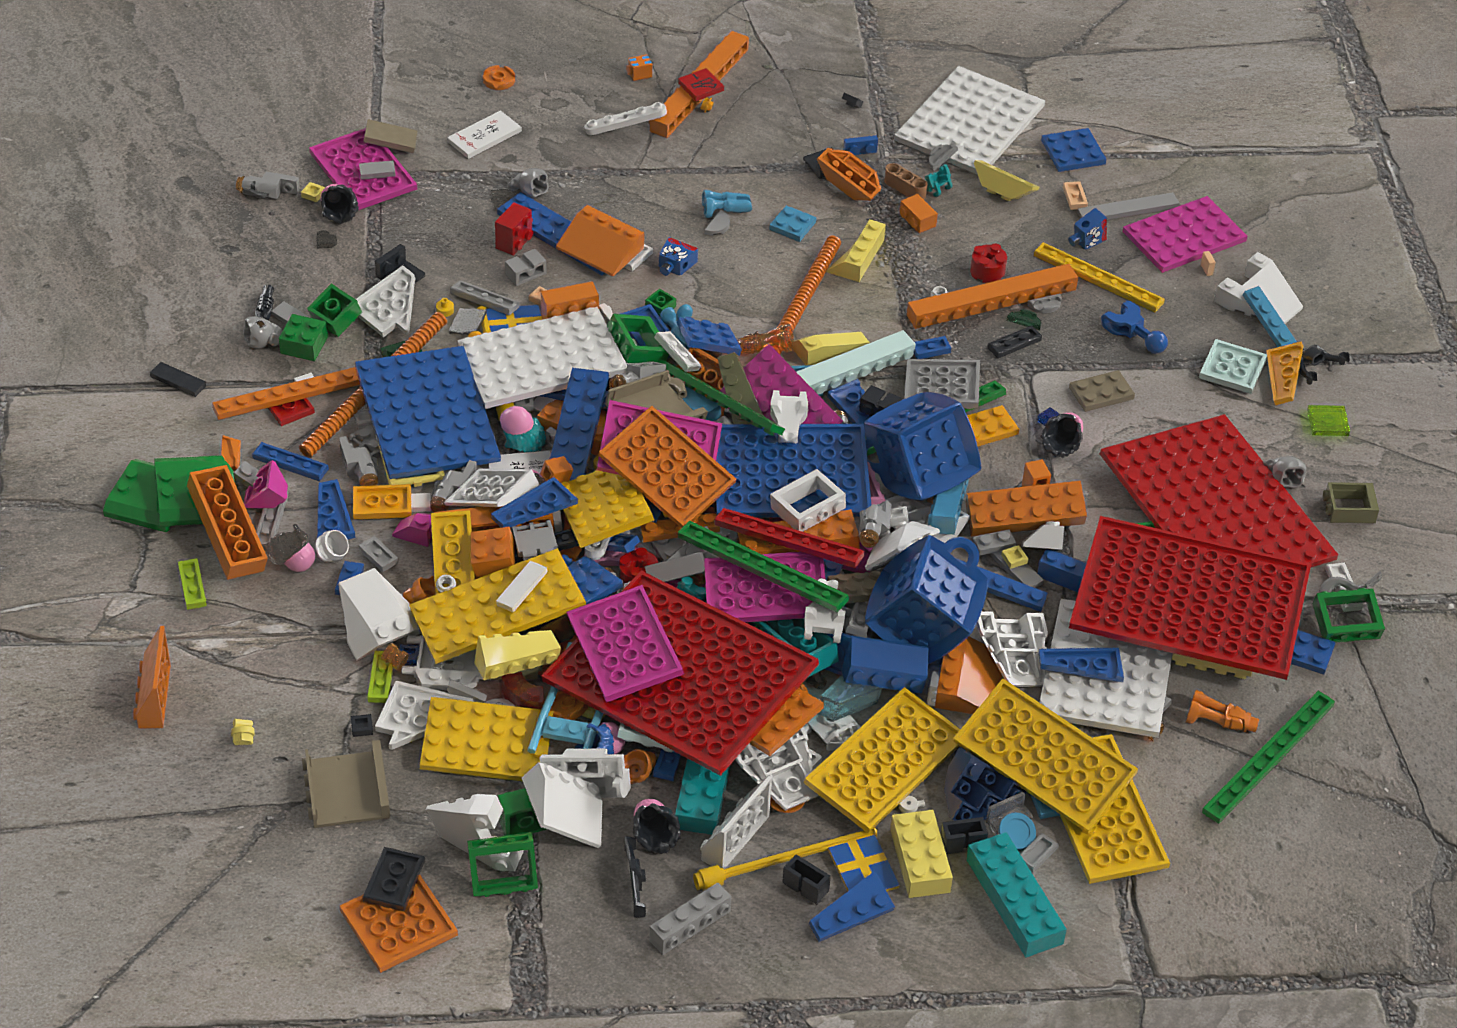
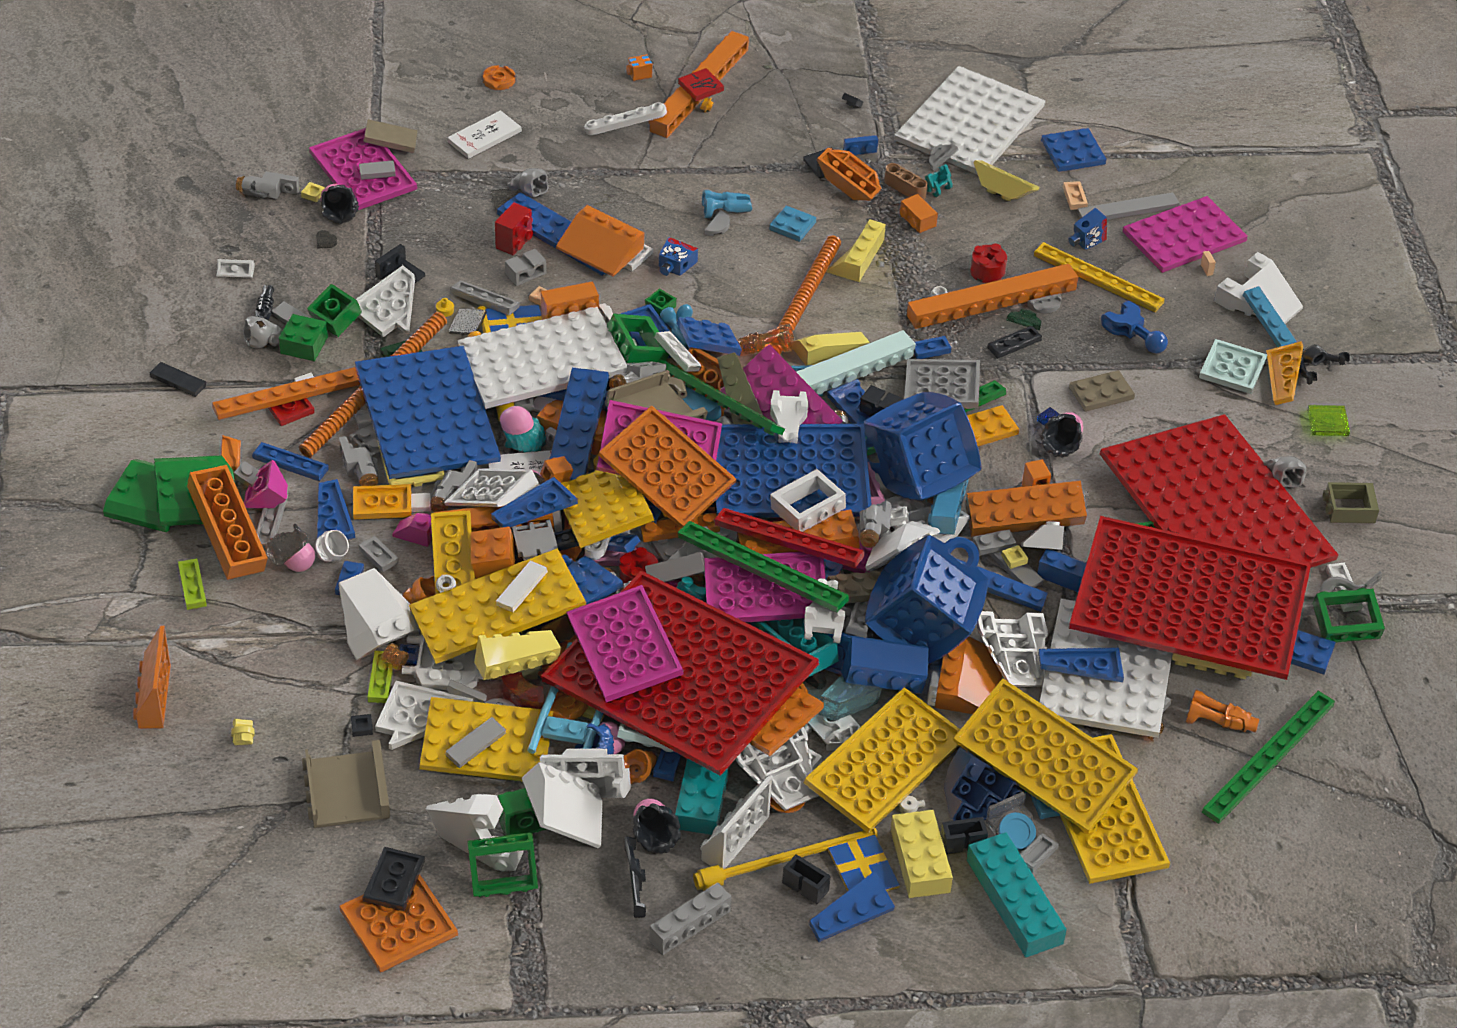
(235, 268): none -> white slope
(475, 742): none -> light grey tile

